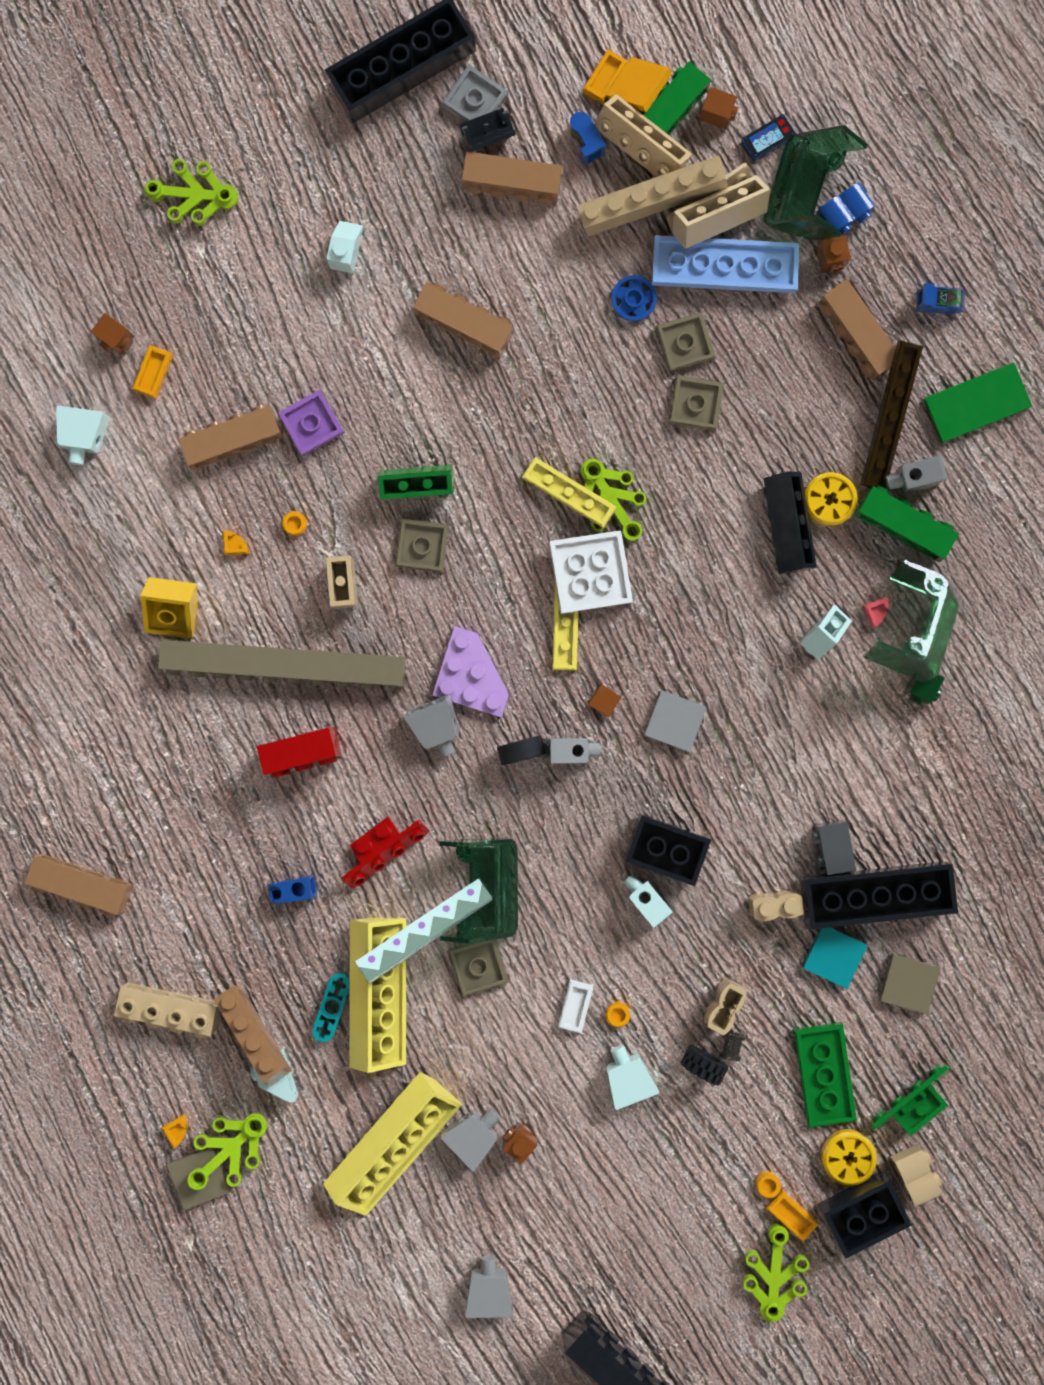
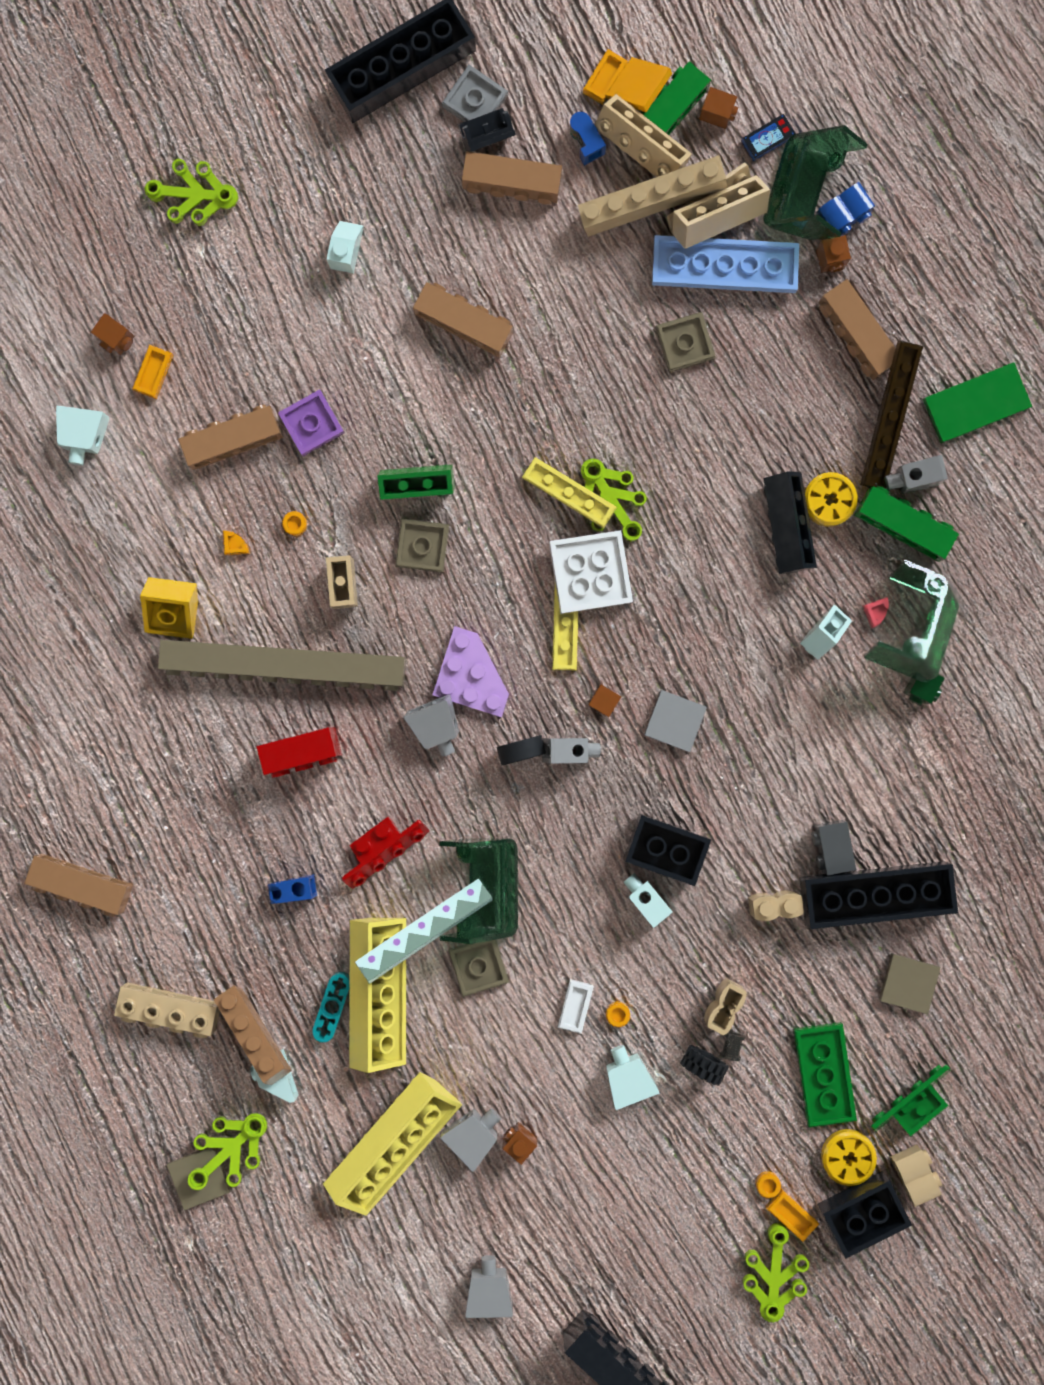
(176, 1130): light orange tile -> none
(633, 298): blue wheel -> none
(696, 403): dark tan tile -> none
(834, 956): teal tile -> none
(940, 299): blue leg -> none

